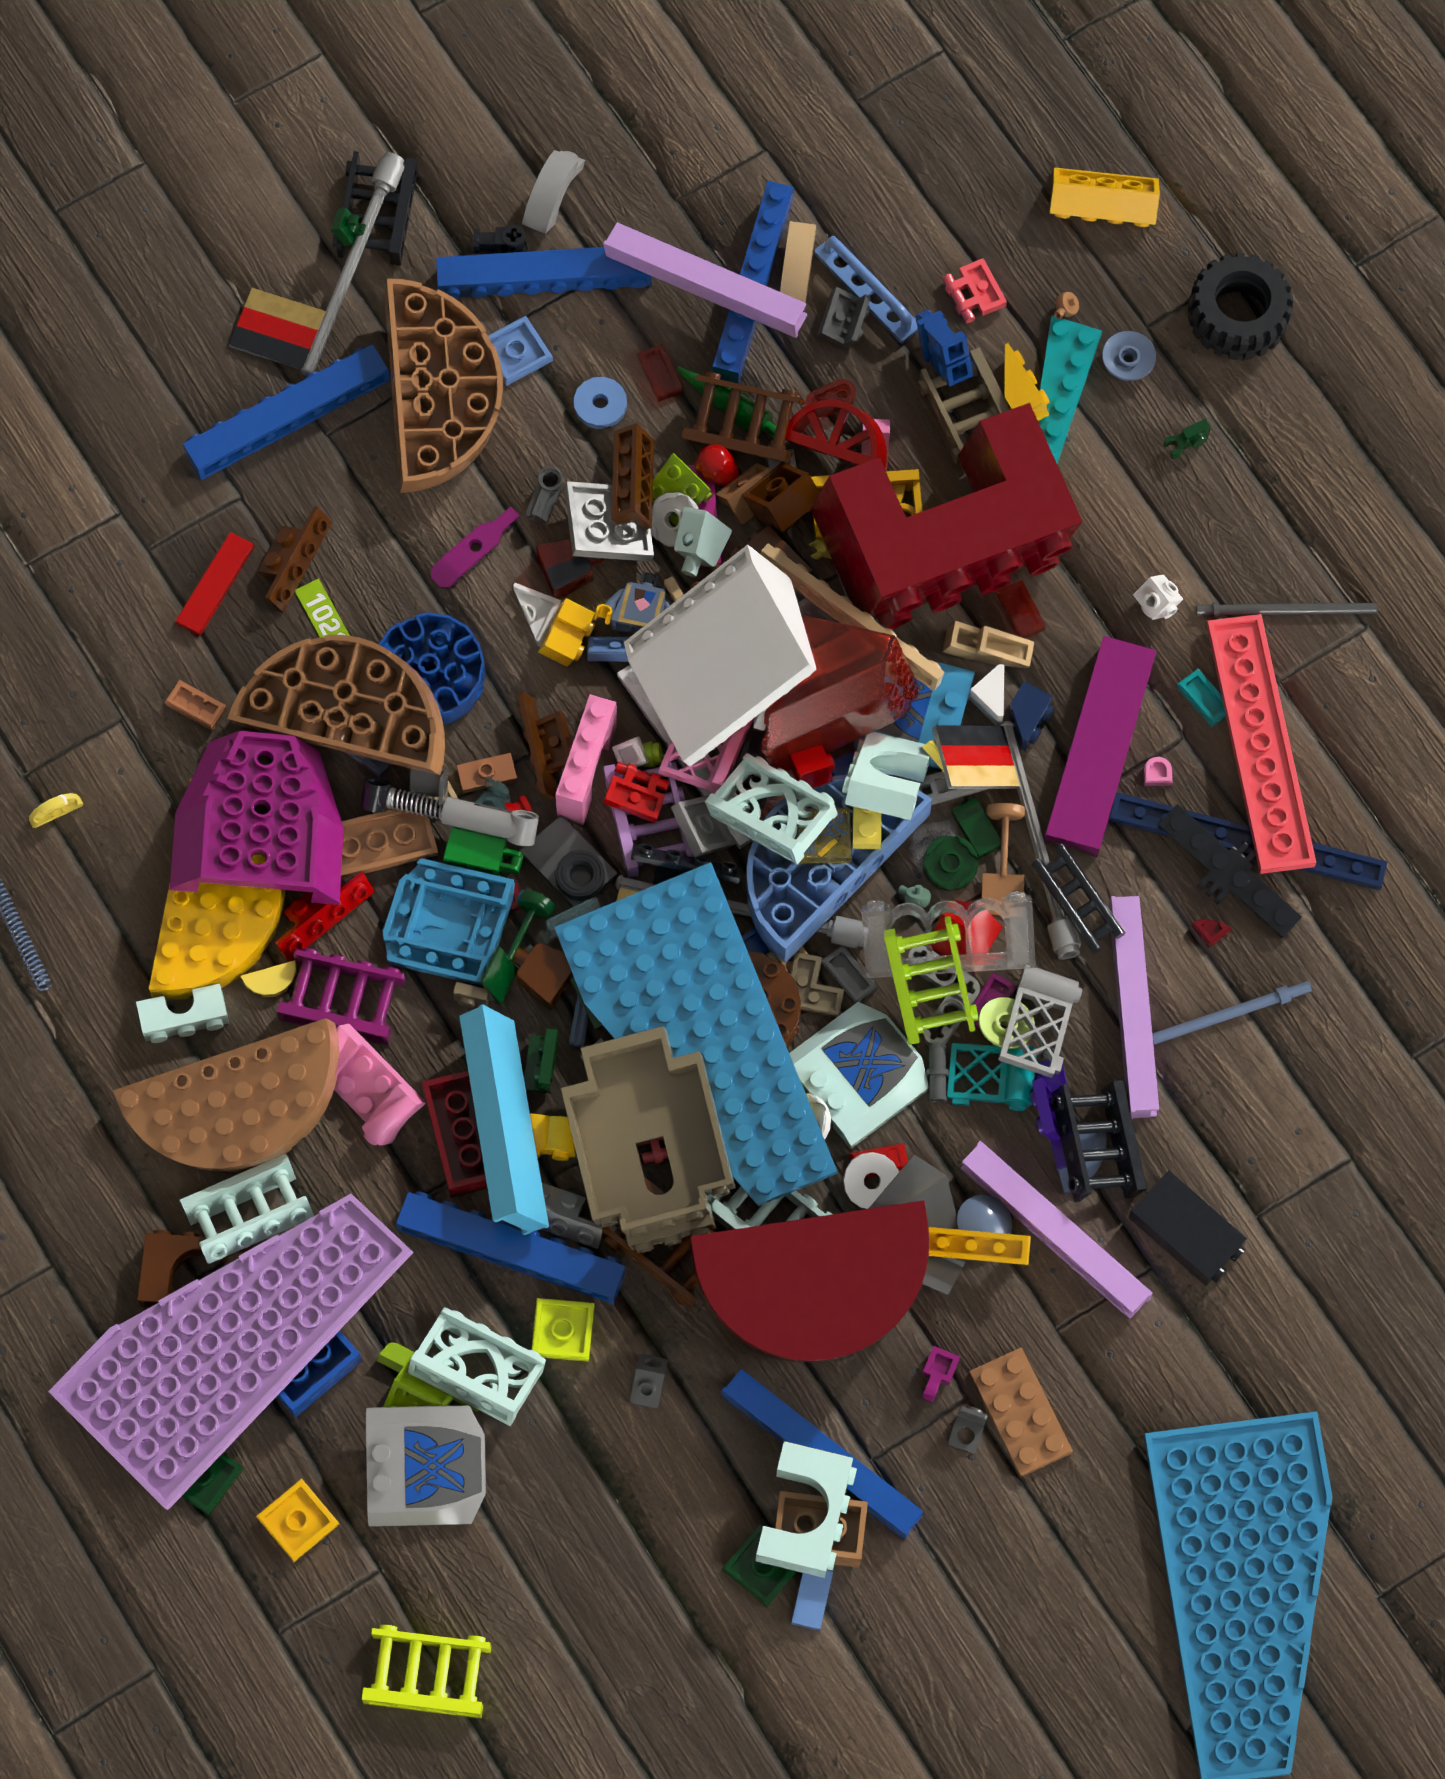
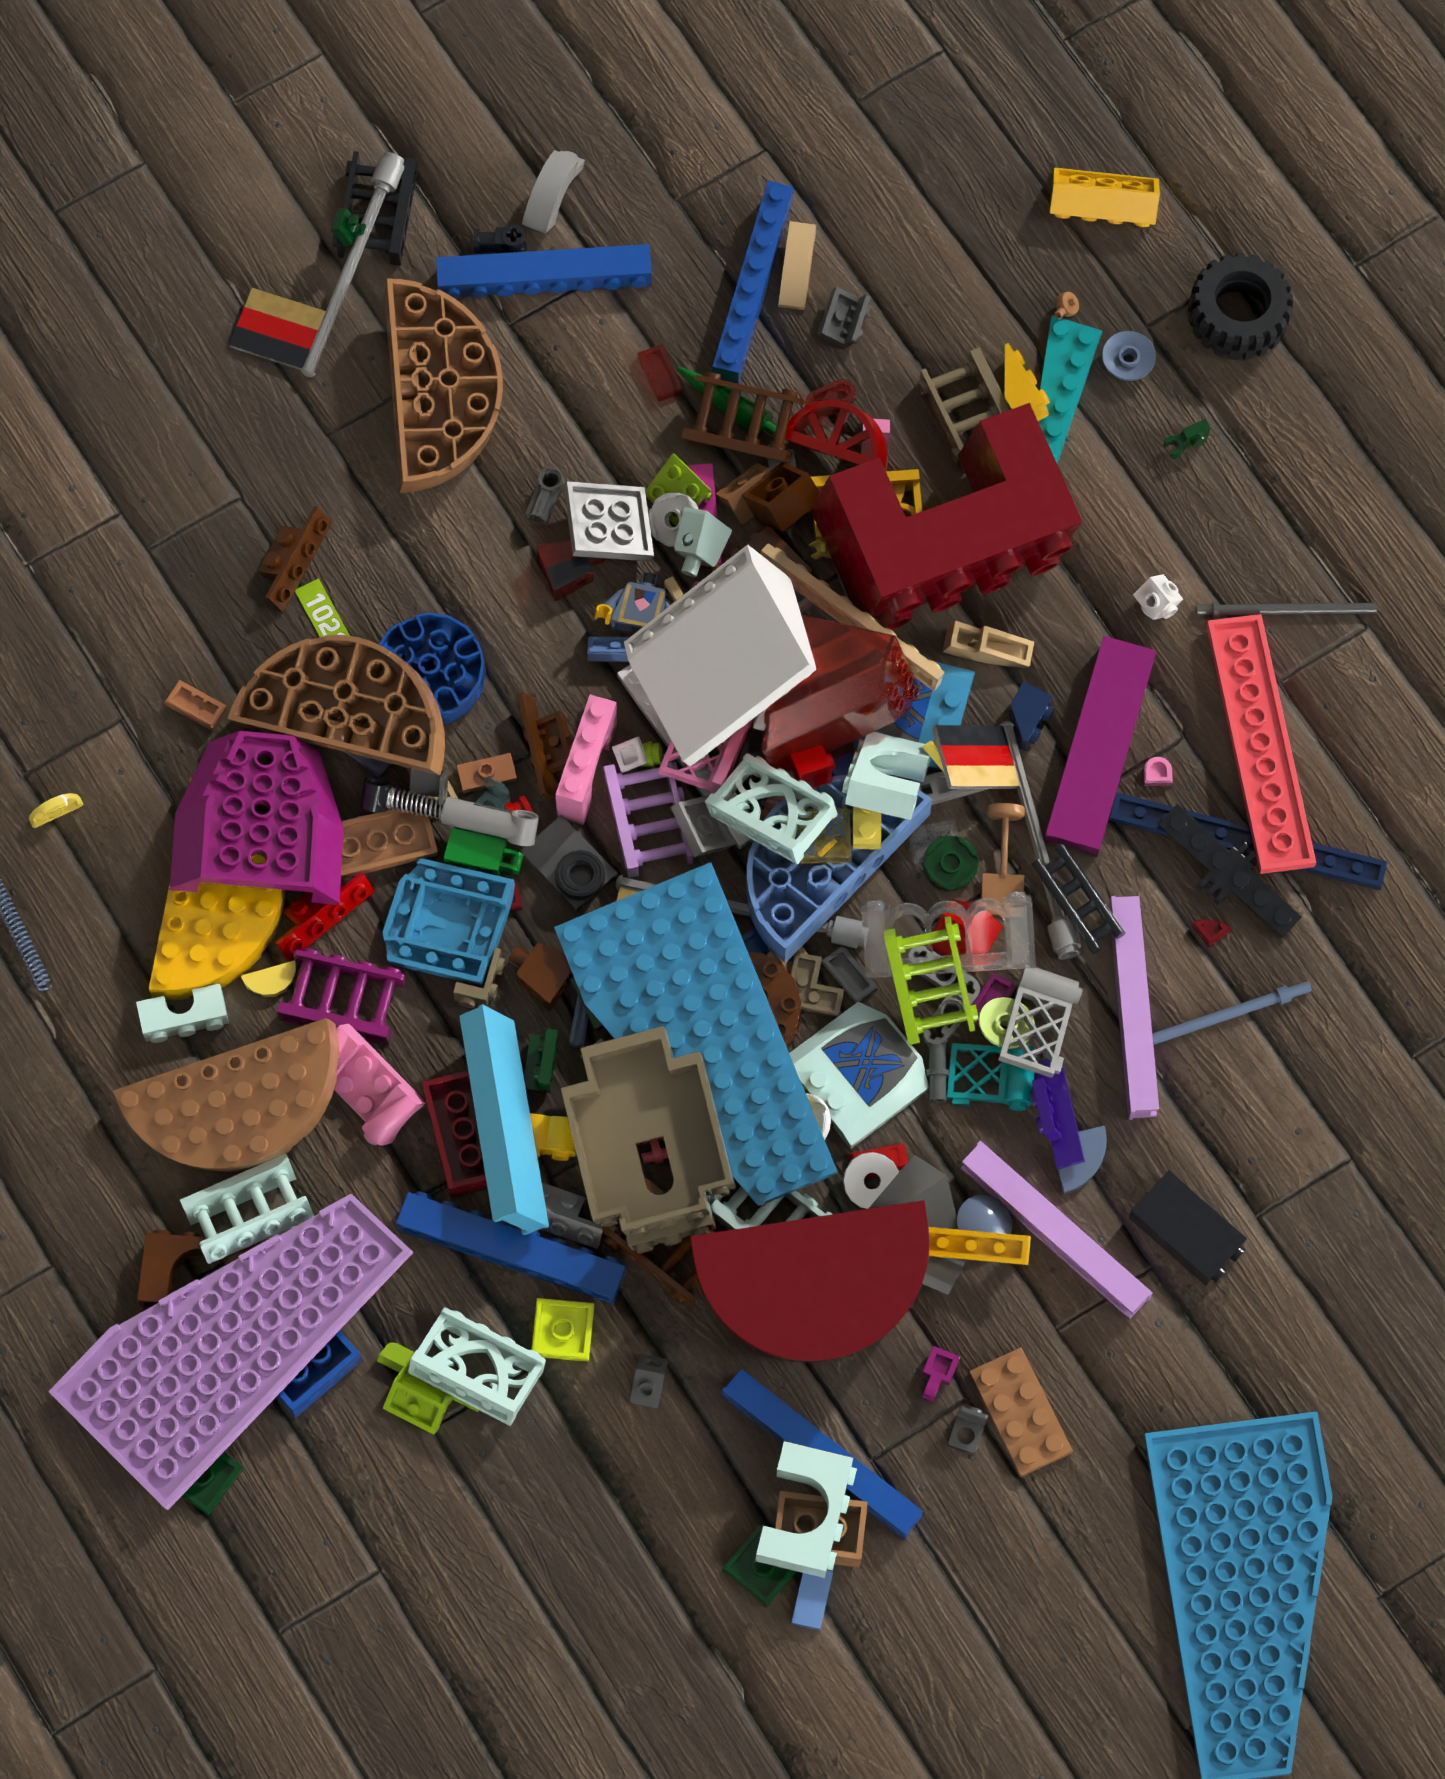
(215, 584): red tile -> none
(286, 411): blue brick -> none
(297, 1520): yellow plate -> none
(408, 1696): neon yellow fence -> none
(424, 1465): wedge -> none
(462, 558): magenta piece -> none
(501, 969): dark green piece -> none
(519, 350): medium blue tile -> none
(538, 610): white tile -> none
(566, 633): yellow brick -> none
(570, 914): clear light blue tile -> none
(600, 388): medium blue tile -> none
(632, 476): reddish brown fence -> none
(634, 798): red plate -> none
(674, 863): black bracket -> none
(705, 279): lavender tile -> none
(717, 465): red hair -> none
(832, 249): medium blue piece -> none
(915, 895): sand green piece -> none
(943, 347): blue hips -> none
(977, 827): dark green tile -> none
(981, 286): coral plate -> none
(989, 695): white slope -> none
(1021, 610): clear red plate -> none
(1122, 1133): black fence -> none
(1203, 697): teal tile -> none

